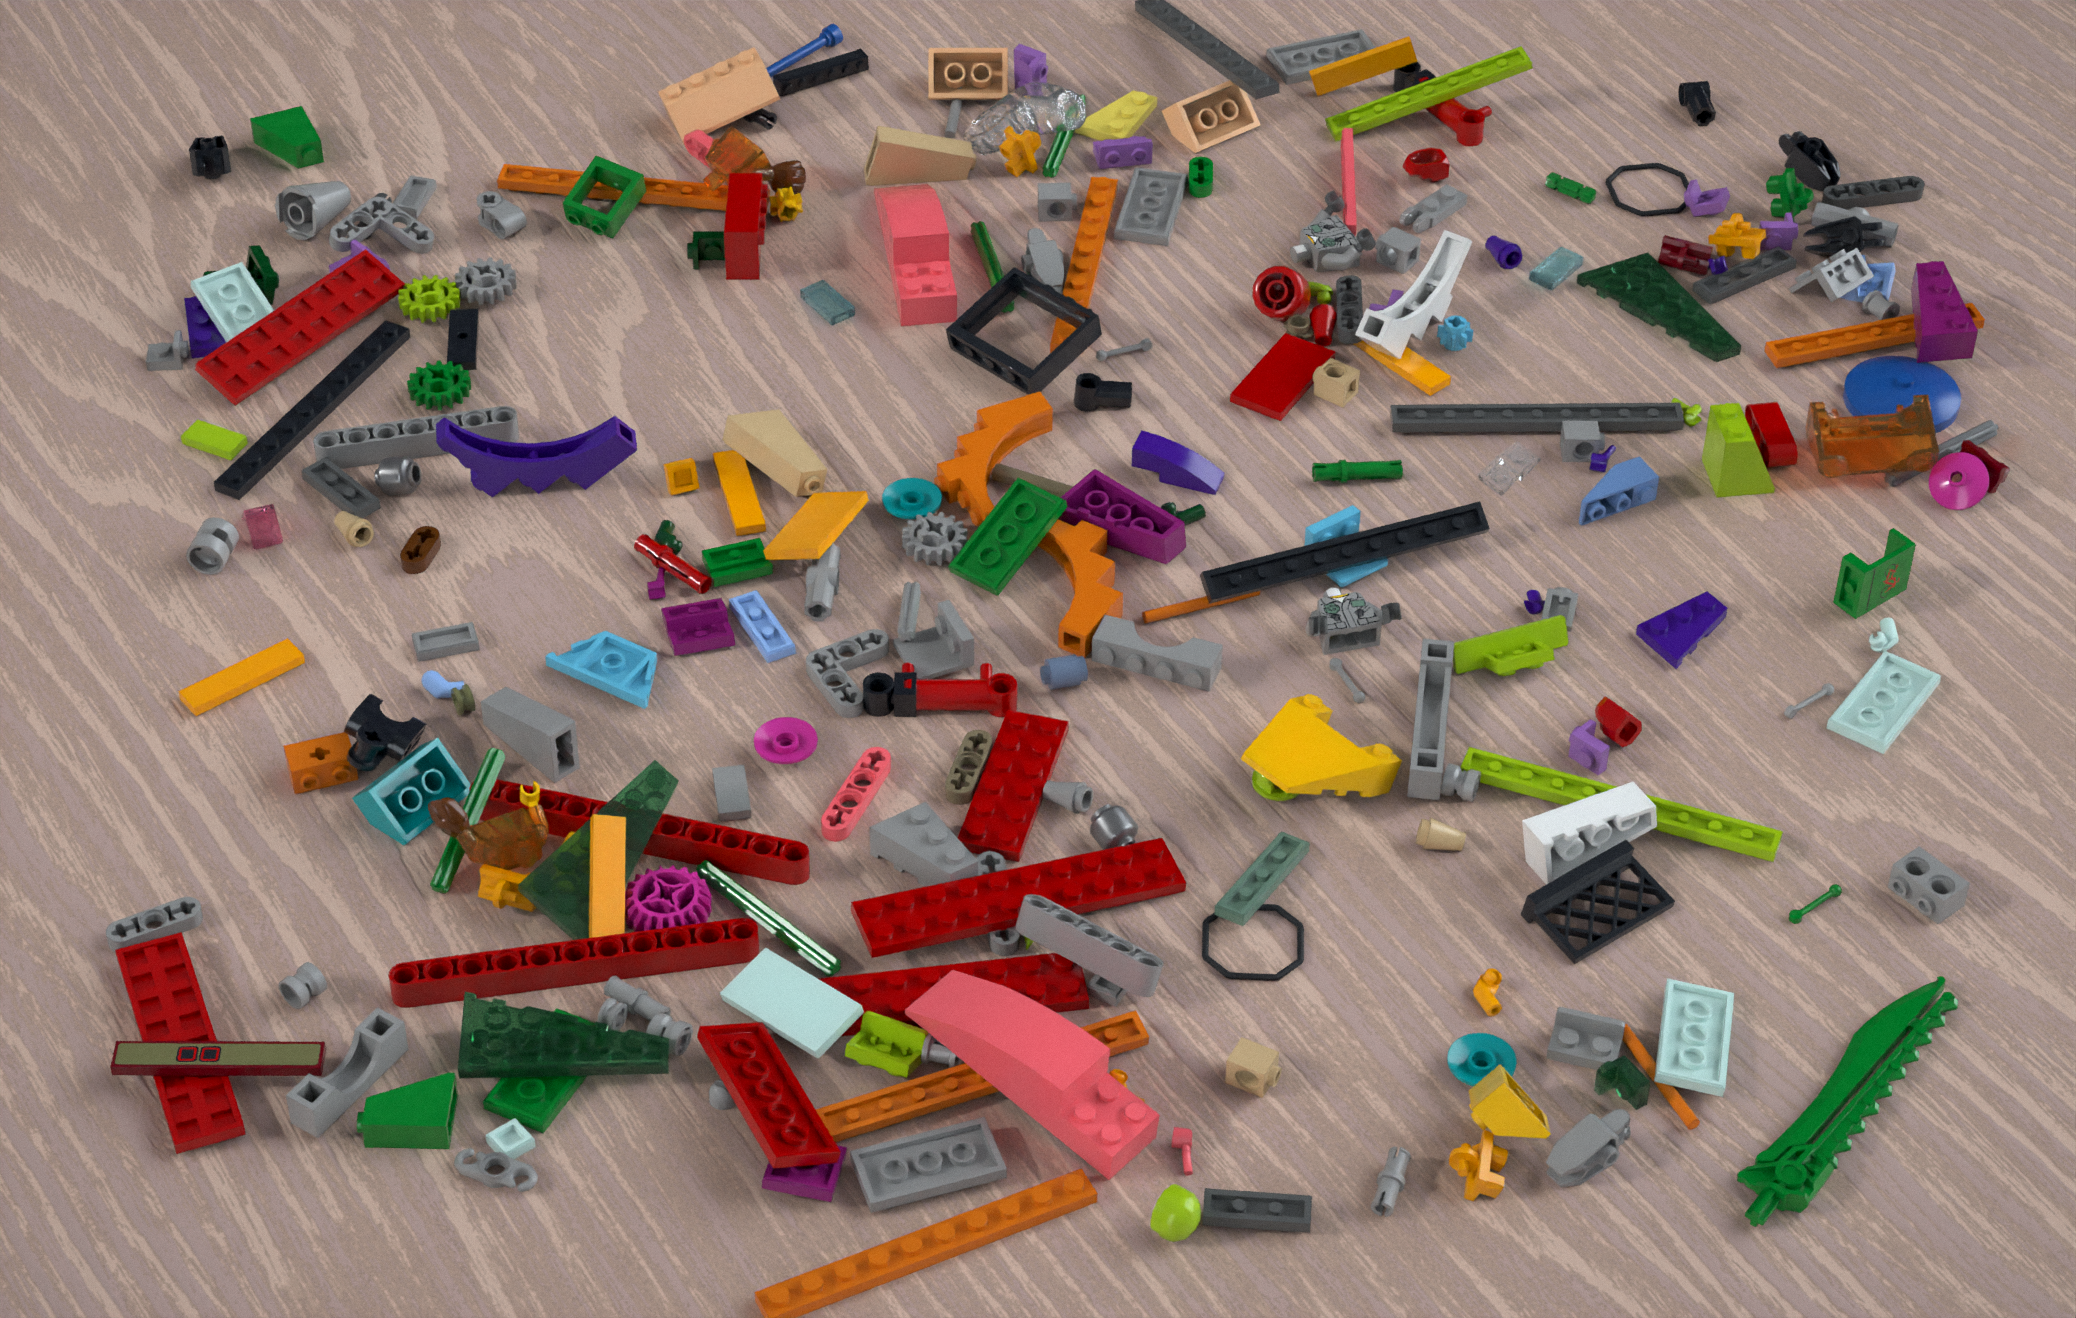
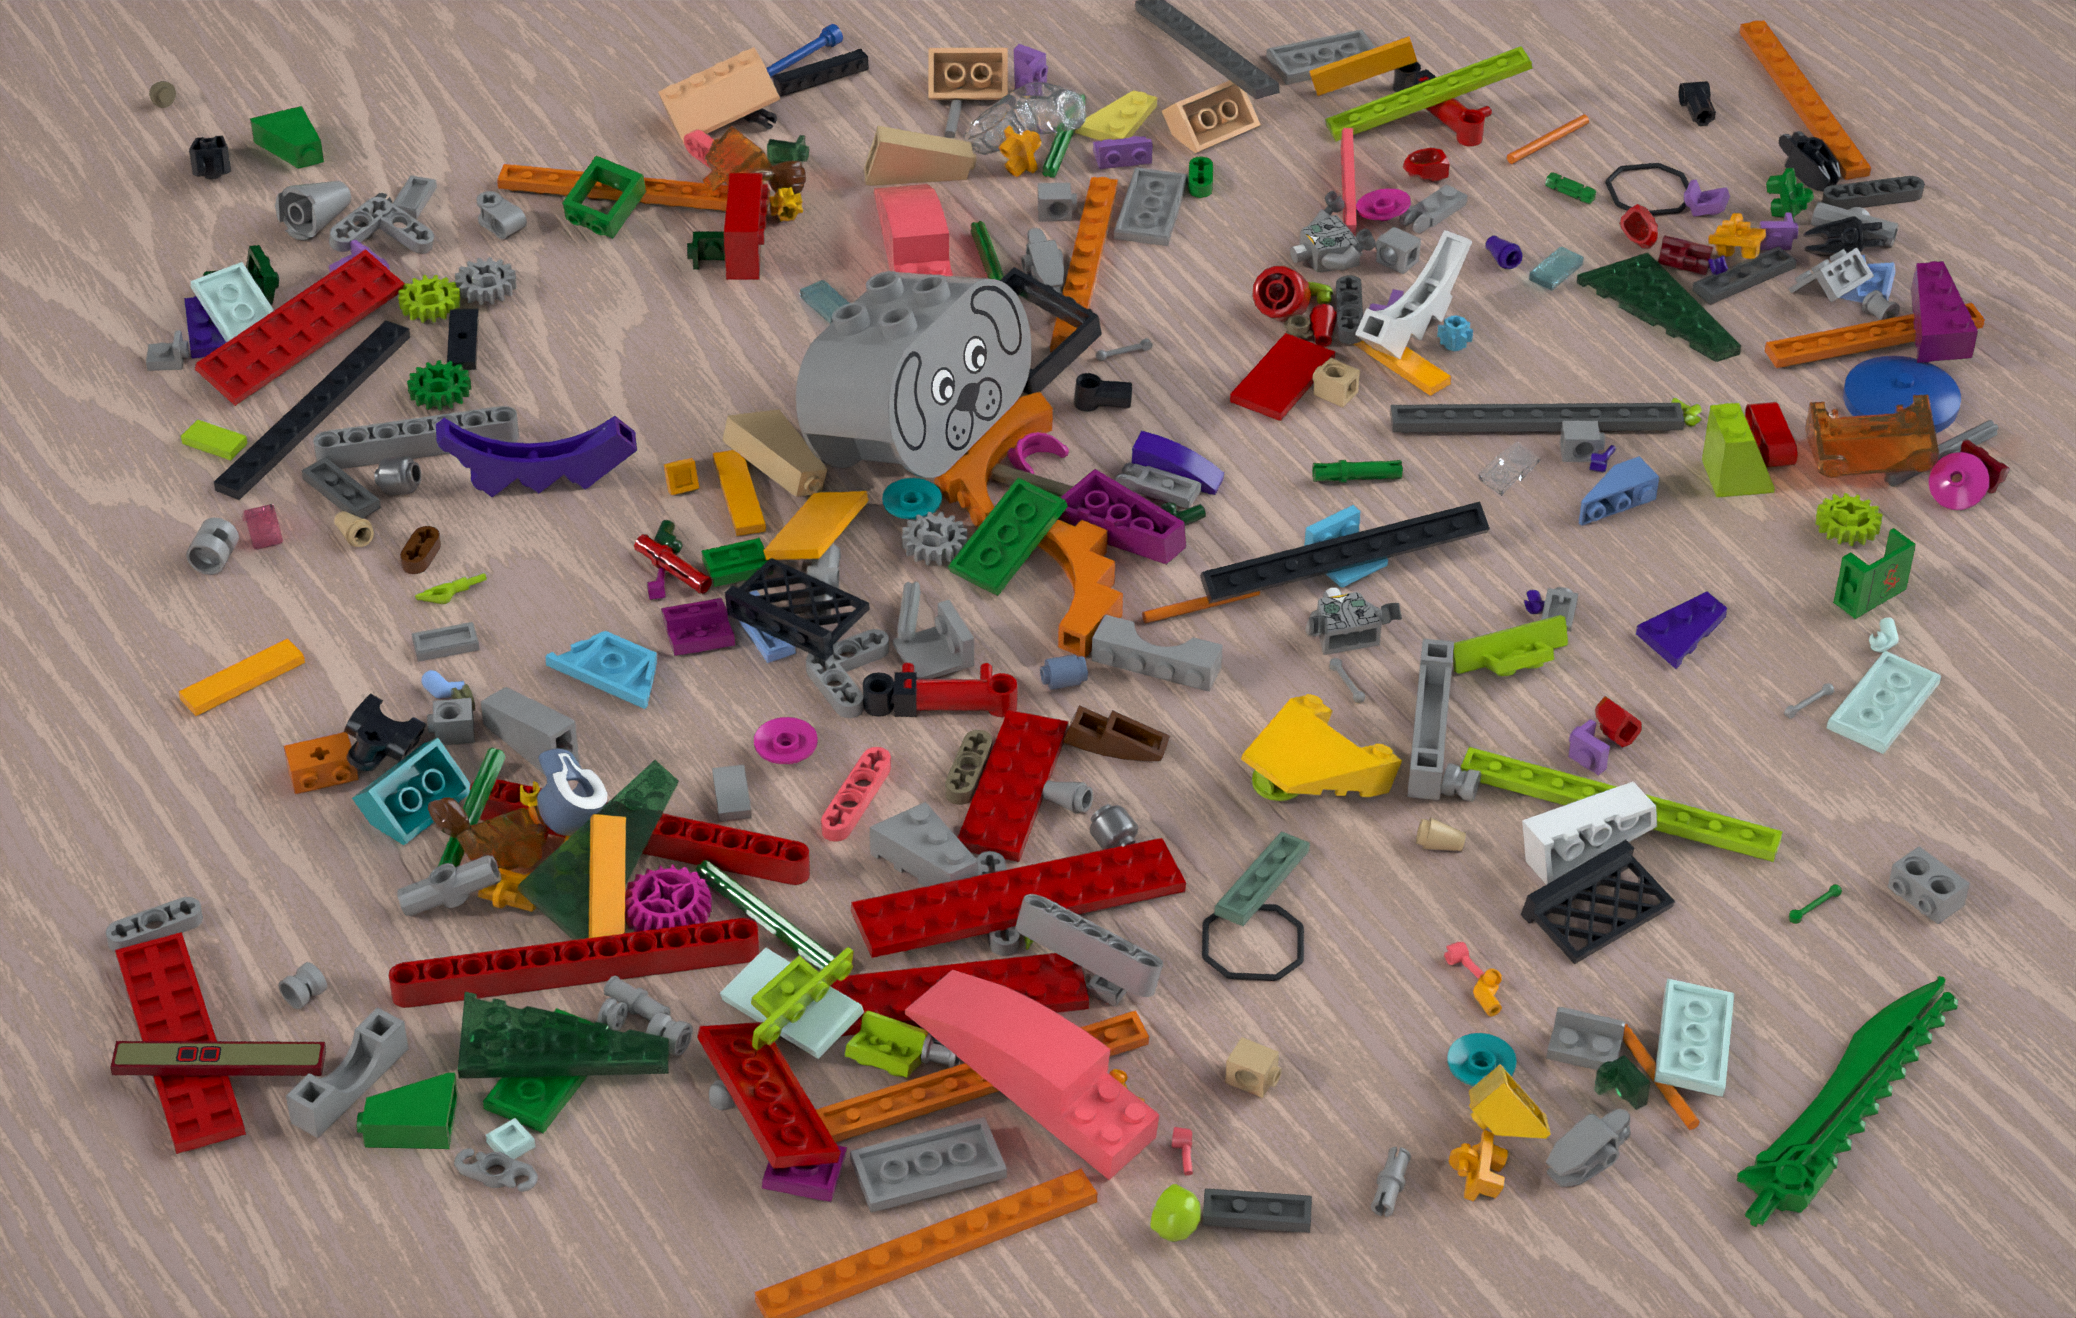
(162, 94): none -> dark tan plate
(443, 593): none -> lime hand
(449, 885): none -> light grey piece
(452, 721): none -> light grey brick
(558, 805): none -> sand blue piece
(782, 621): none -> black fence
(783, 151): none -> clear green bracket
(792, 990): none -> lime bracket
(913, 371): none -> light grey brick
(1032, 444): none -> dark pink helmet
(1115, 736): none -> reddish brown slope
(1159, 484): none -> light grey hinge
(1383, 204): none -> dark pink dish
(1458, 953): none -> coral hand
(1547, 139): none -> orange bar
(1640, 226): none -> rock
(1804, 98): none -> orange plate
(1848, 519): none -> lime gear

